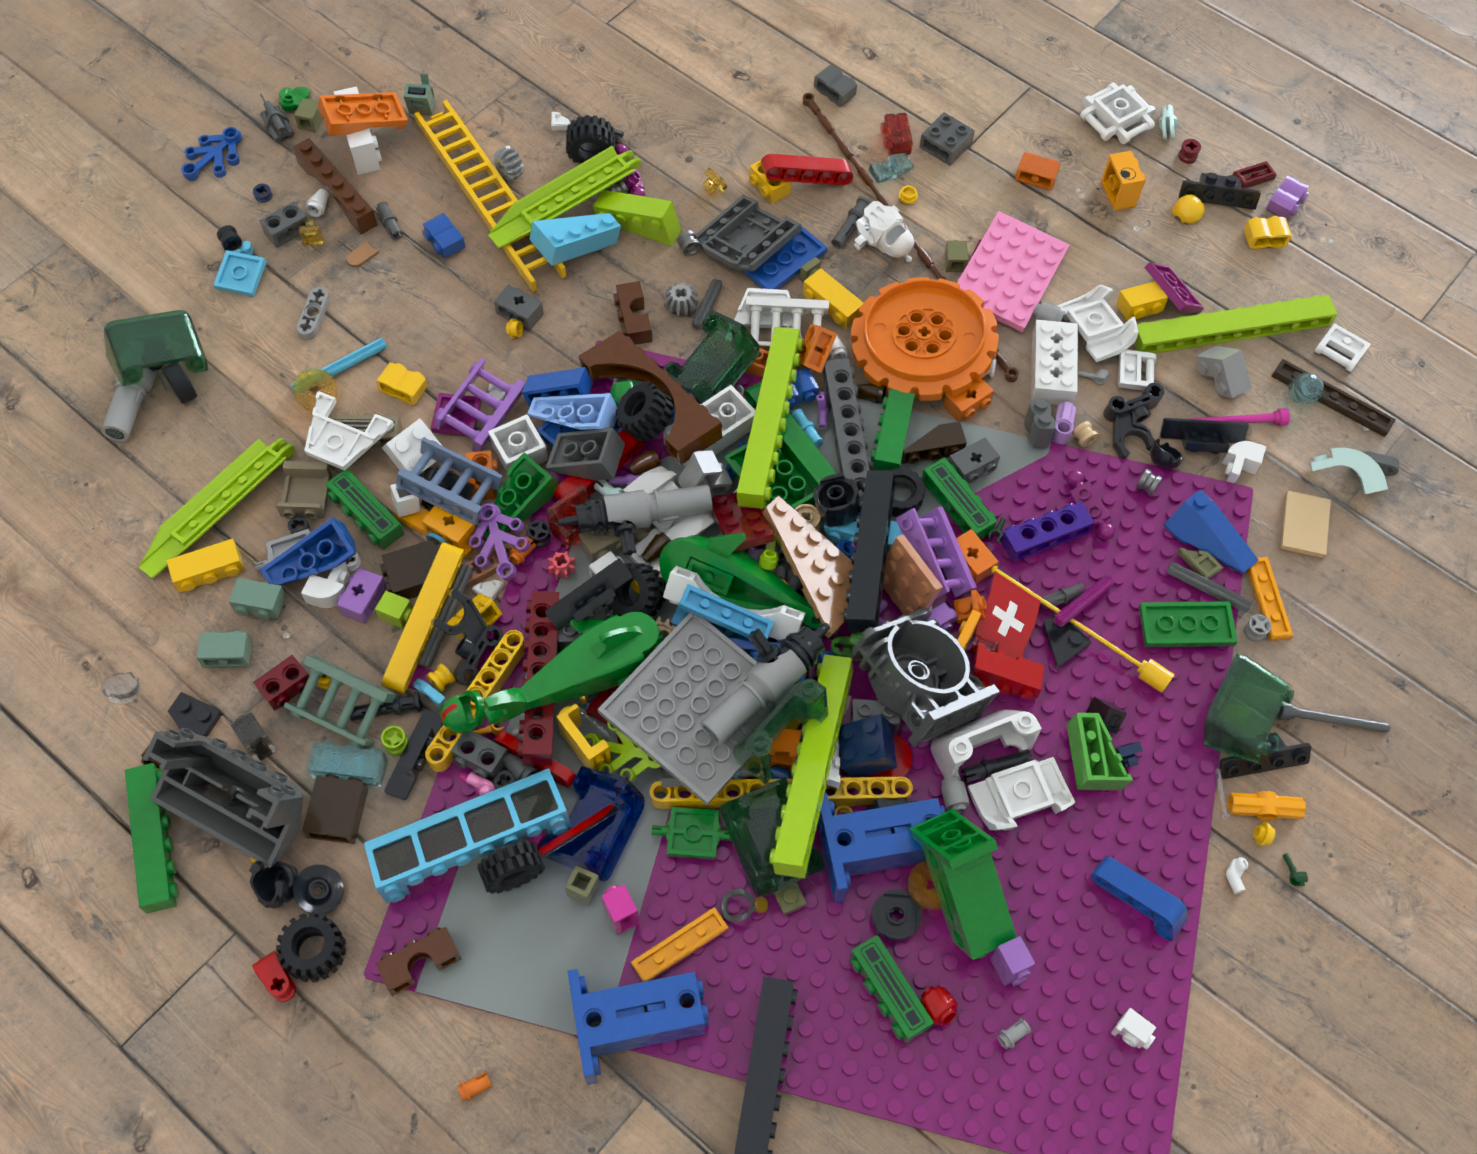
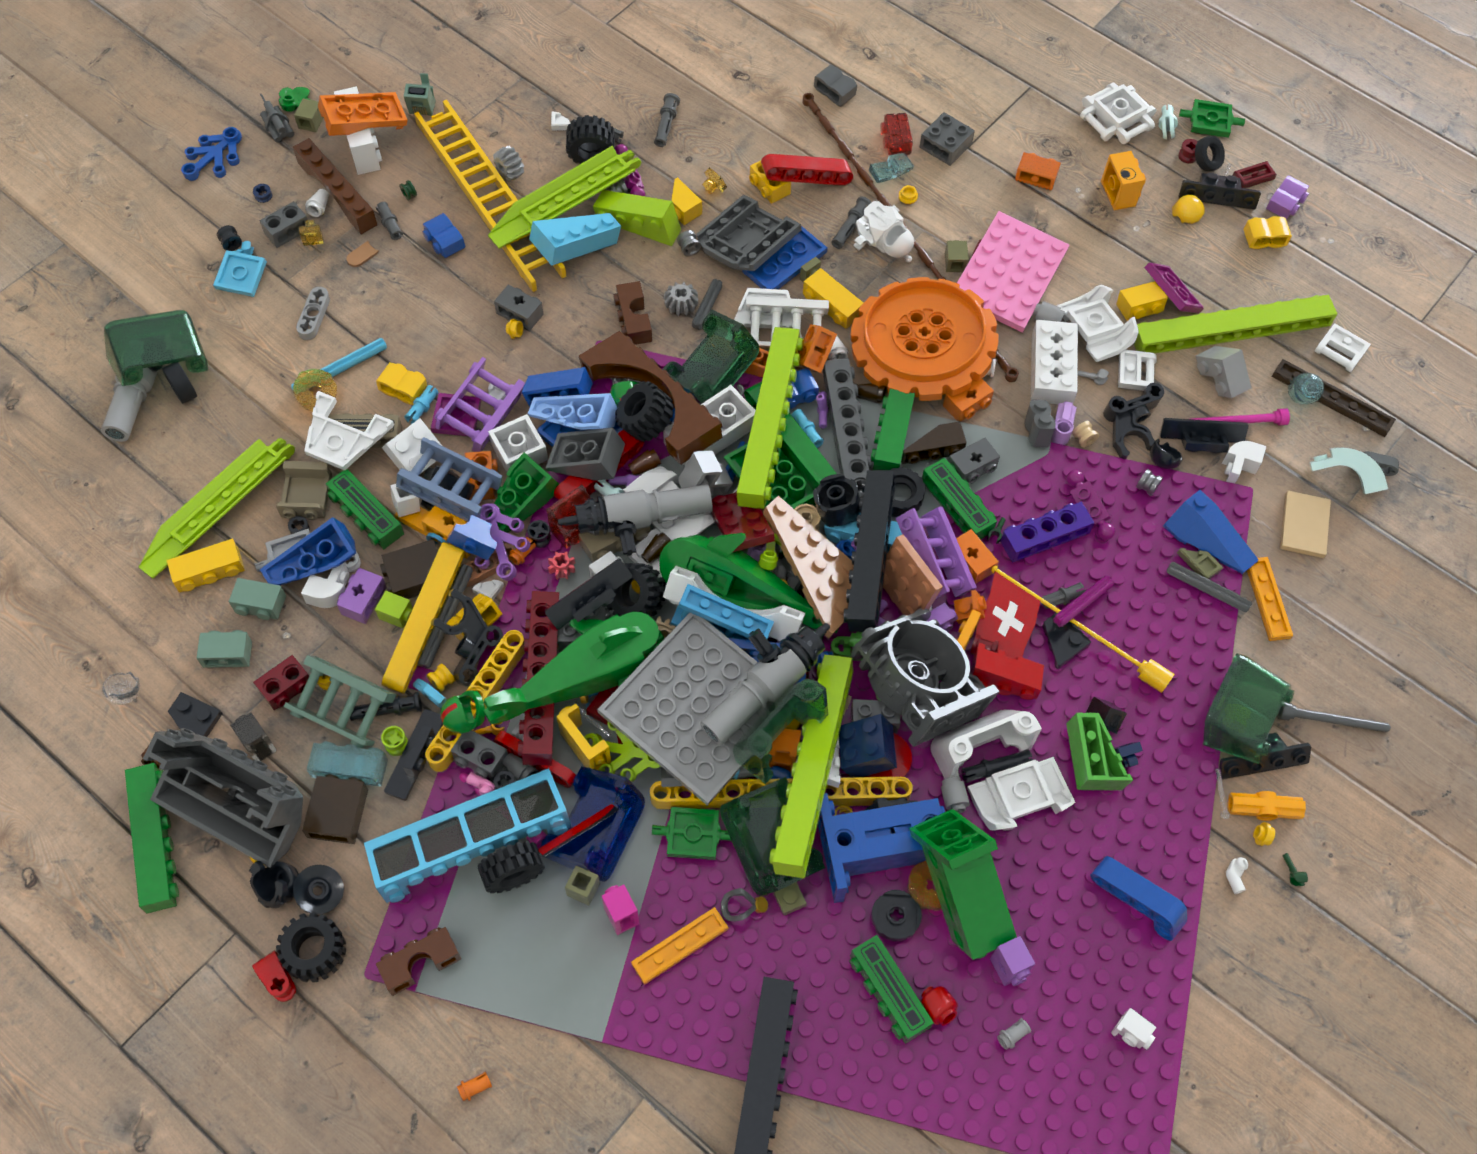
(408, 190): none -> dark green bush
(421, 404): none -> medium azure pin
(473, 537): none -> brick
(634, 1016): blue brick -> none
(668, 113): none -> dark grey pin
(685, 202): none -> yellow slope
(1187, 624): green plate -> none
(1211, 118): none -> green plate
(1217, 151): none -> black tyre
(1257, 622): light grey wheel -> none

